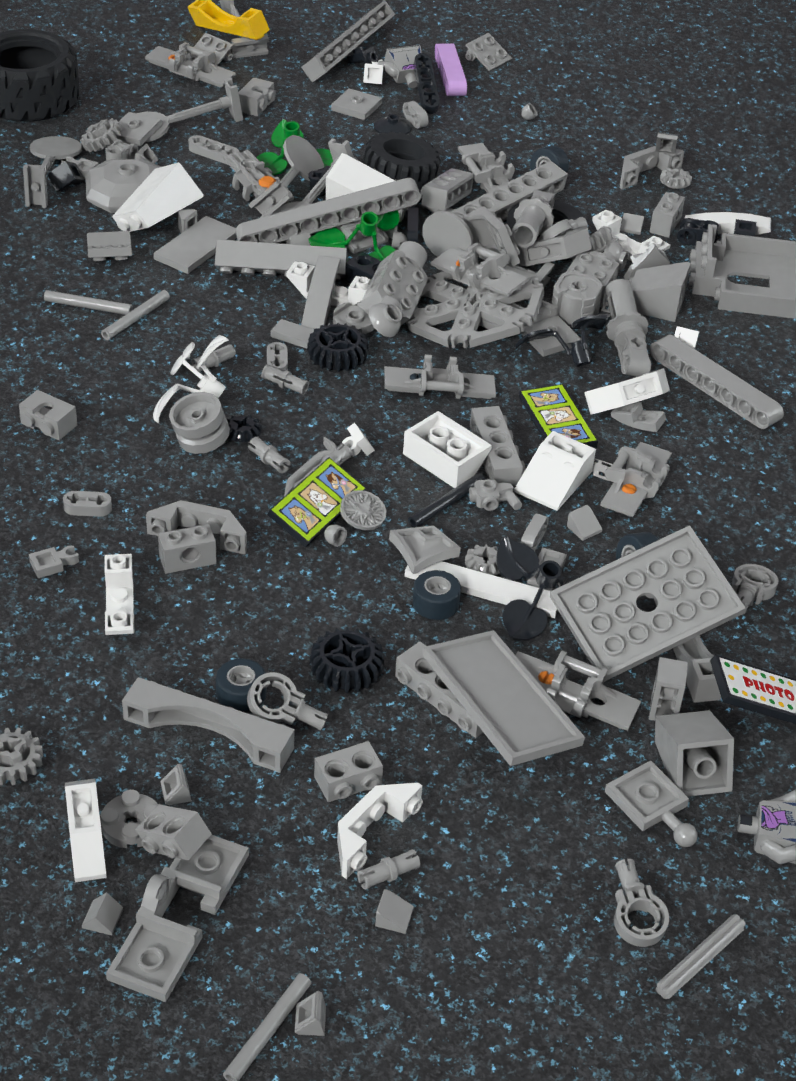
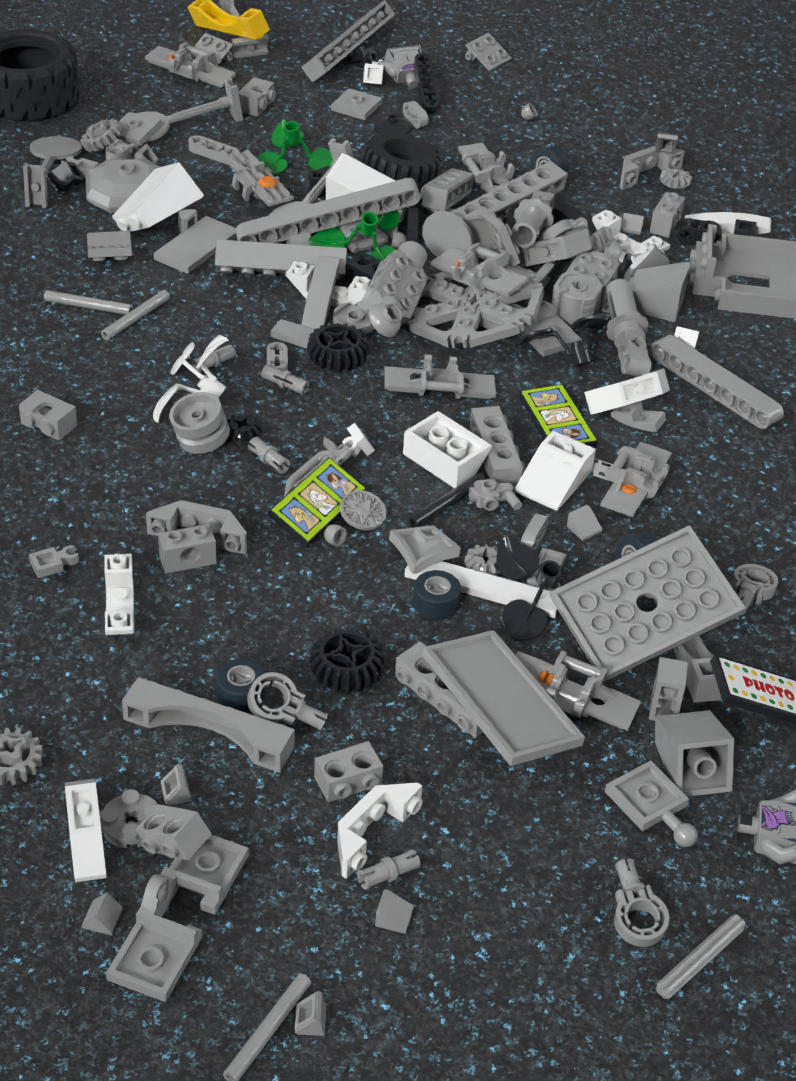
(87, 503): light grey beam -> none
(303, 159): light grey piece -> none
(450, 70): lavender beam -> none

